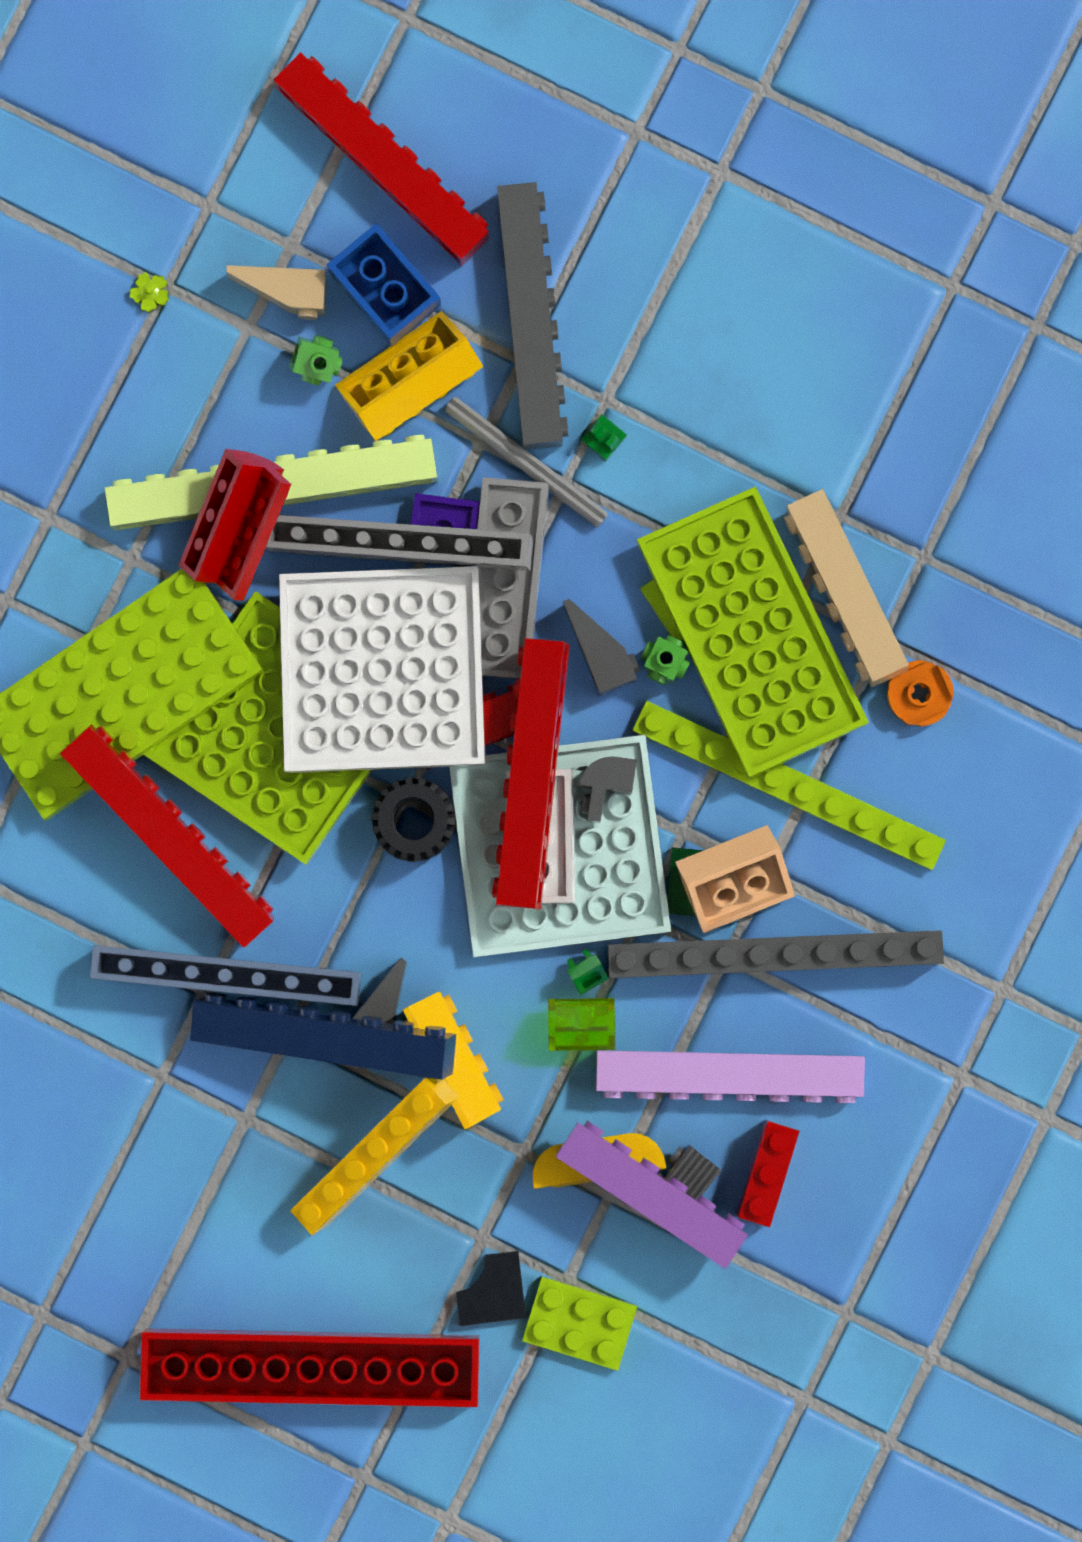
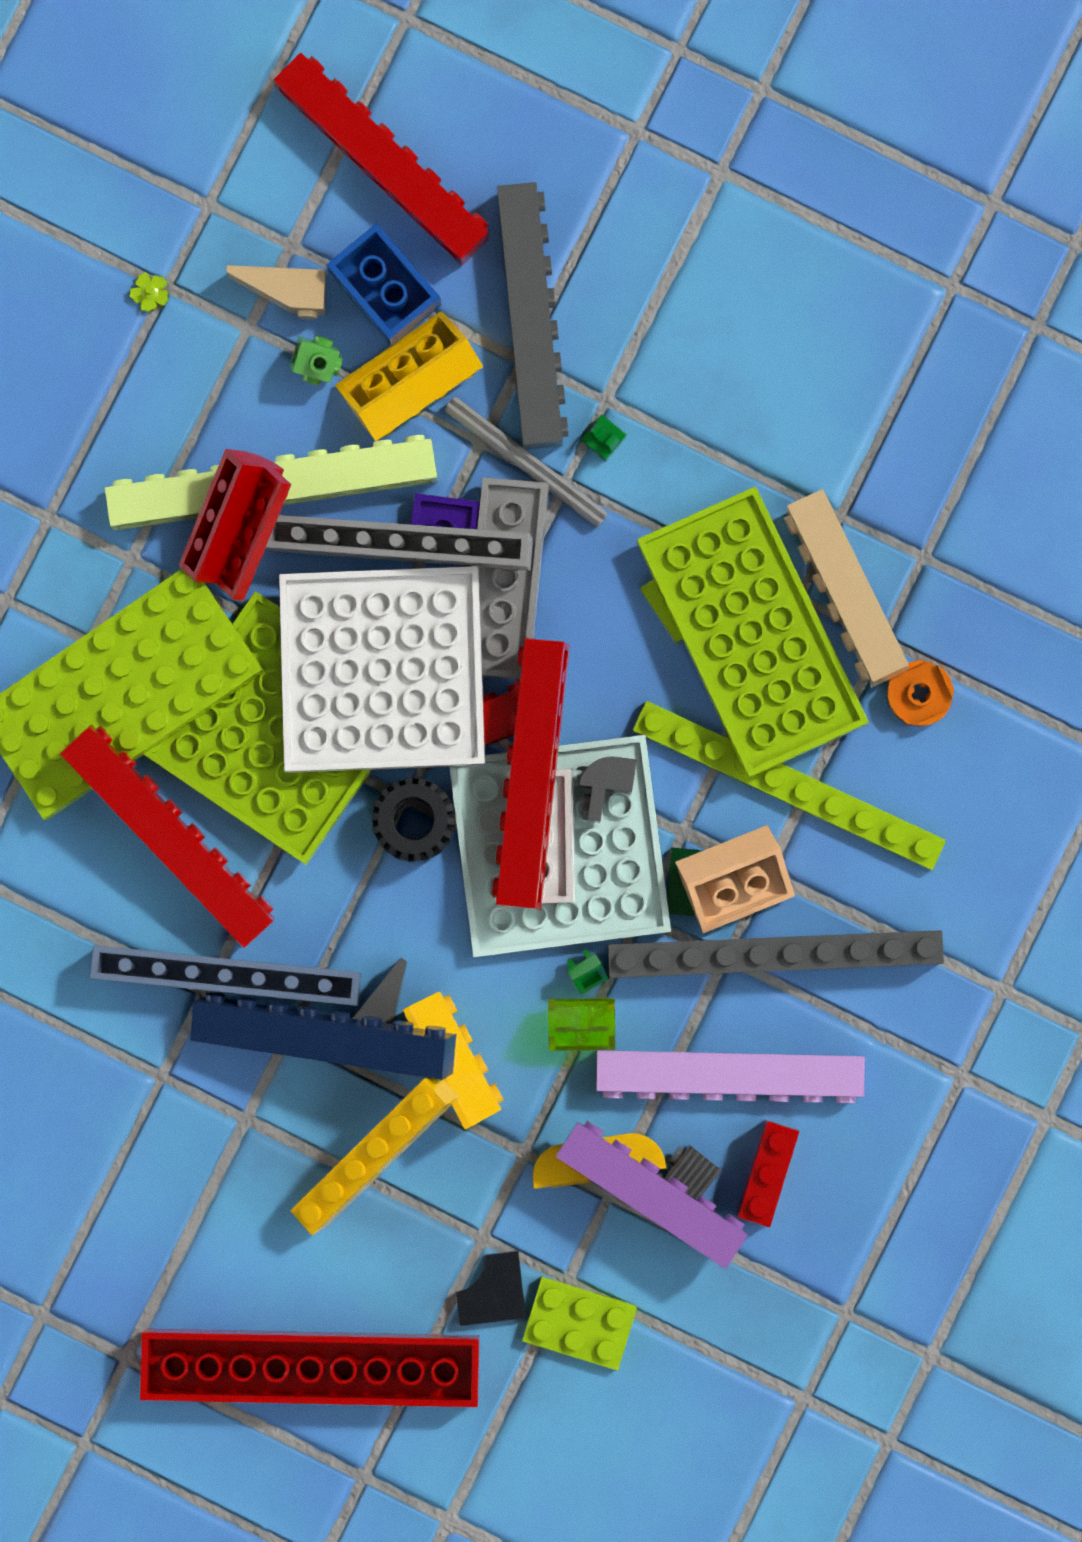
(604, 656): dark grey slope -> none
(662, 672): bright green brick -> none

